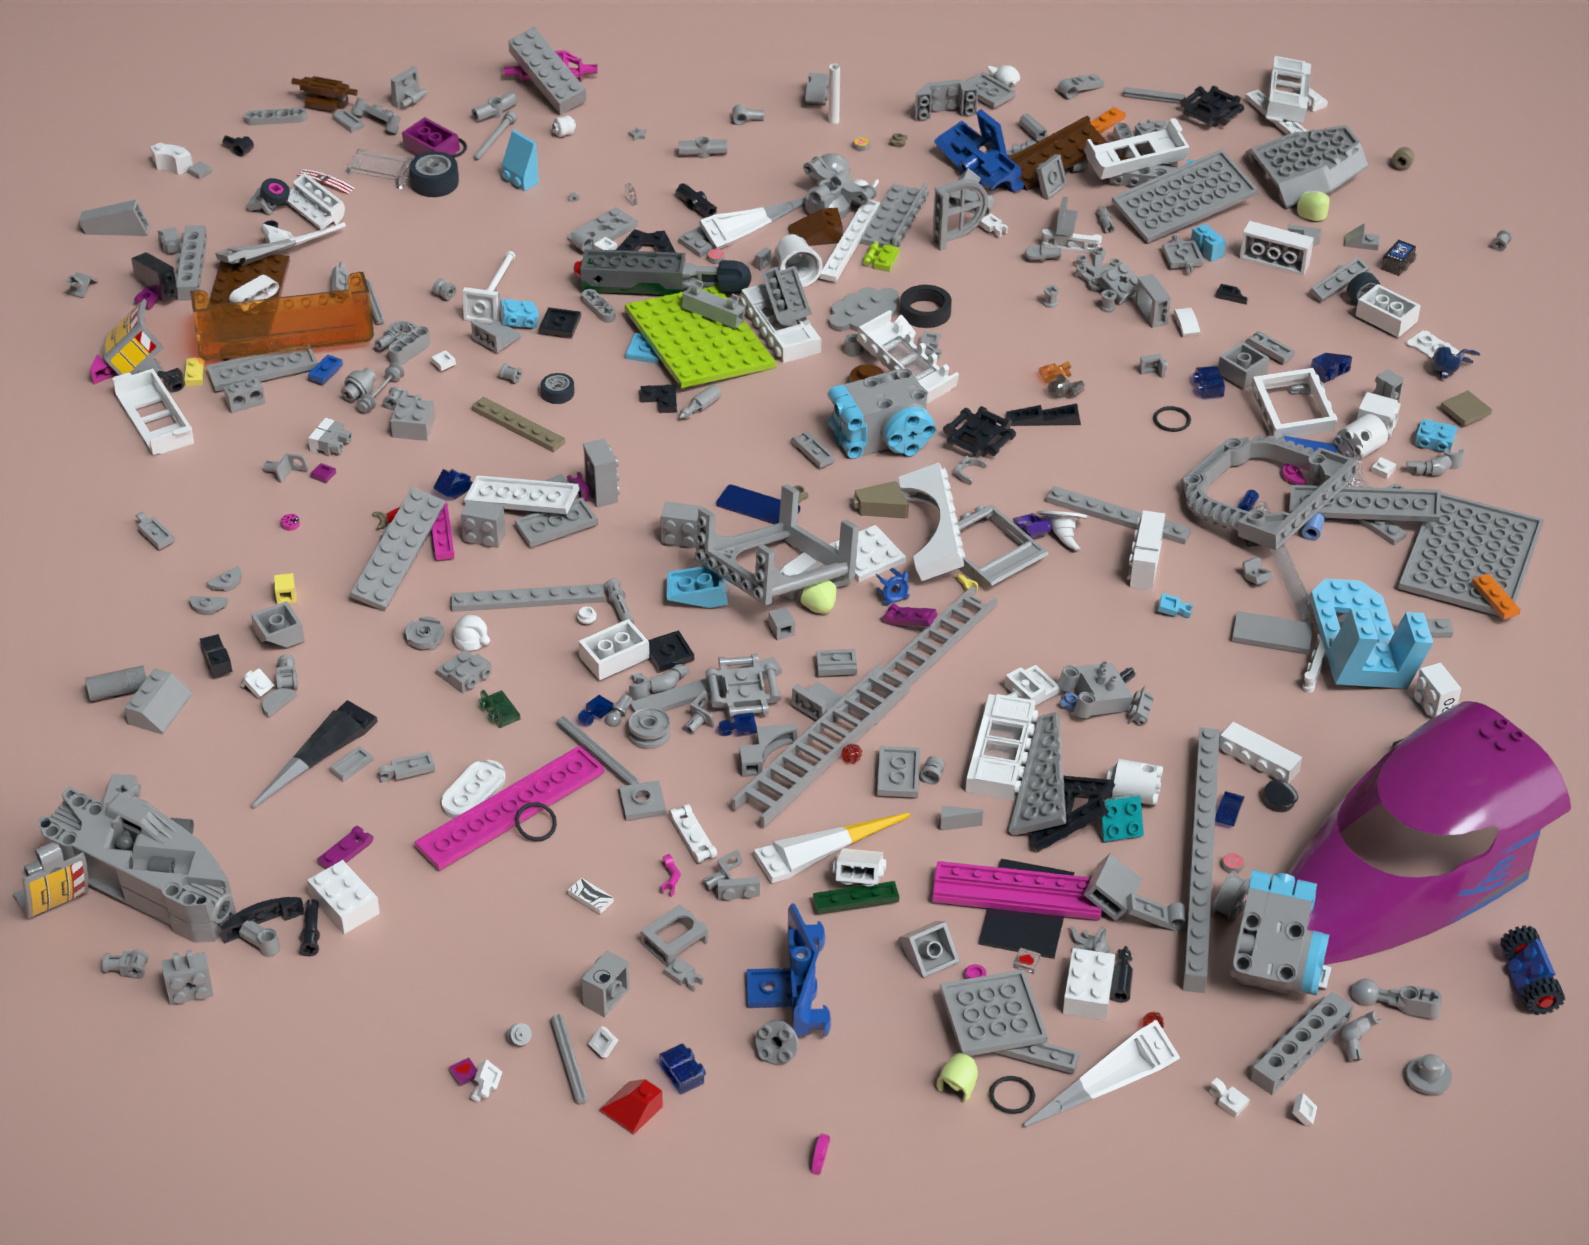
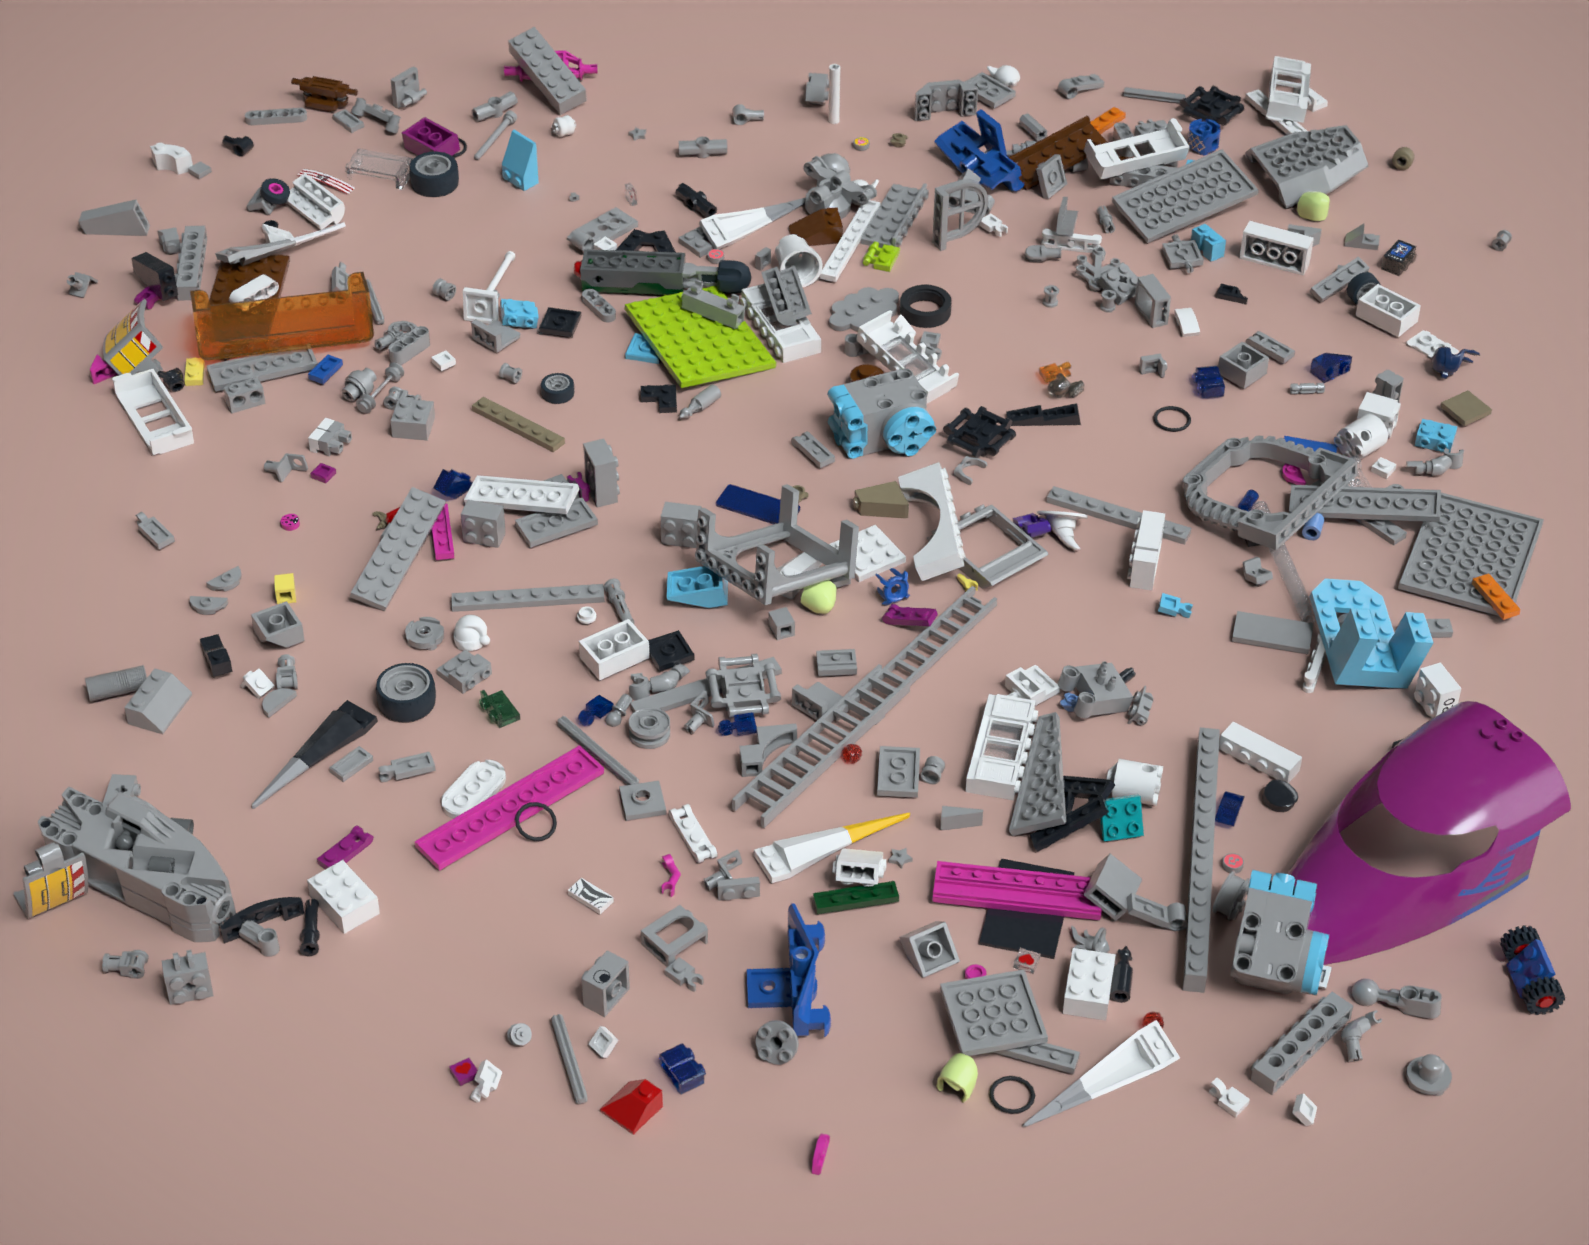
(405, 692): none -> wheel
(900, 857): none -> light grey piece
(1204, 136): none -> blue brick
(1294, 429): white window -> none

